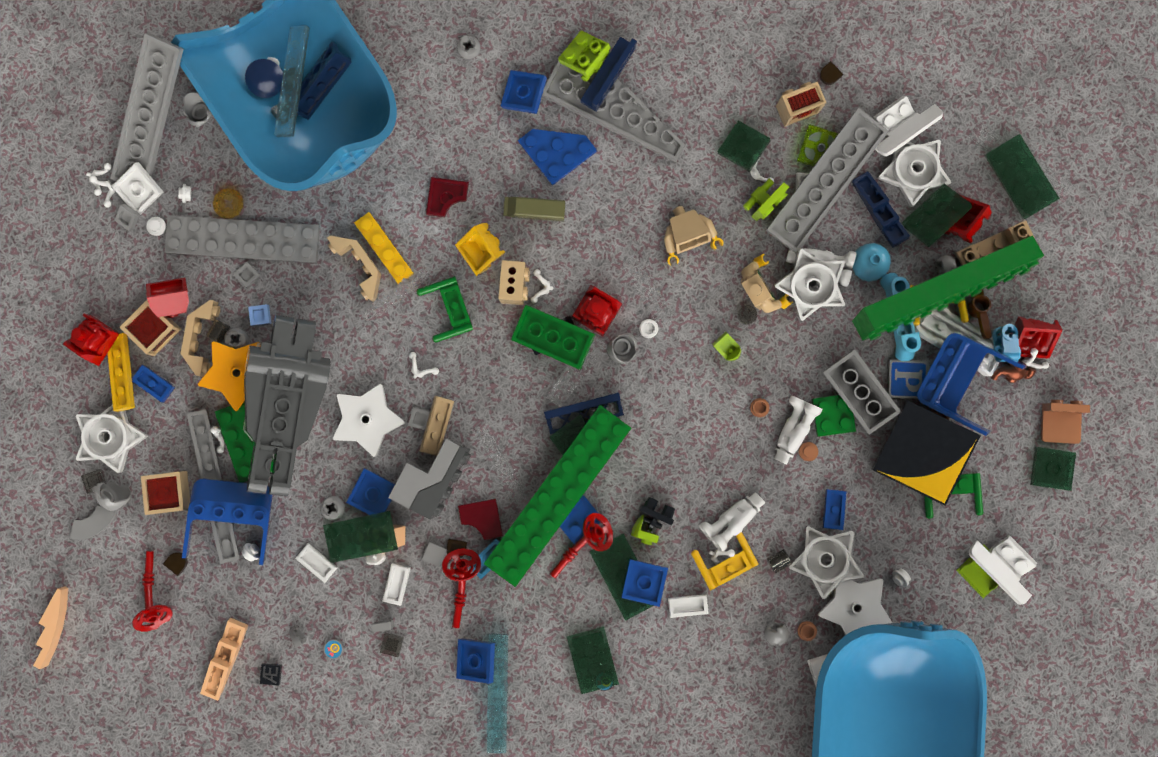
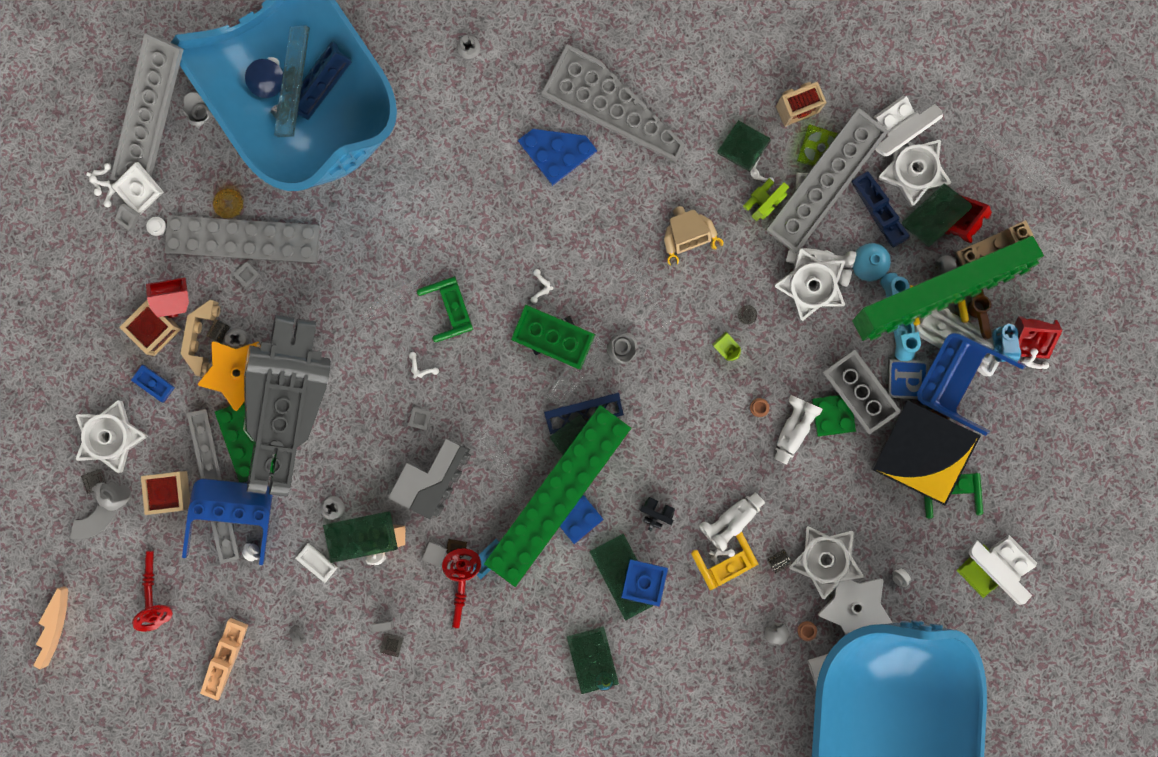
(91, 339): red brick -> none
(121, 374): yellow plate -> none
(176, 563): dark brown tile -> none
(185, 193): white plate -> none
(217, 433): white piece -> none
(259, 315): light blue plate -> none
(270, 674): black tile -> none
(333, 648): tile -> none
(343, 245): tan slope -> none
(371, 493): blue plate -> none
(380, 421): white plate -> none
(383, 247): yellow plate -> none
(396, 584): white tile -> none
(436, 425): tan tile -> none
(444, 194): dark red tile -> none
(475, 660): blue plate -> none
(479, 248): yellow brick -> none
(482, 516): dark red tile -> none
(498, 697): clear light blue plate -> none
(513, 281): tan piece -> none
(523, 91): blue plate -> none
(534, 208): olive piece -> none
(585, 54): lime plate -> none
(589, 534): red dish -> none
(596, 310): red brick -> none
(608, 73): dark blue fence -> none
(646, 537): lime plate -> none
(648, 328): white tile -> none
(688, 605): white tile -> none
(758, 289): tan torso -> none
(808, 451): nougat plate -> none
(830, 74): dark brown tile -> none
(834, 509): blue plate -> none
(1014, 373): copper piece -> none
(1021, 176): clear green plate -> none
(1053, 468): clear green plate -> none
(1062, 421): nougat bracket -> none

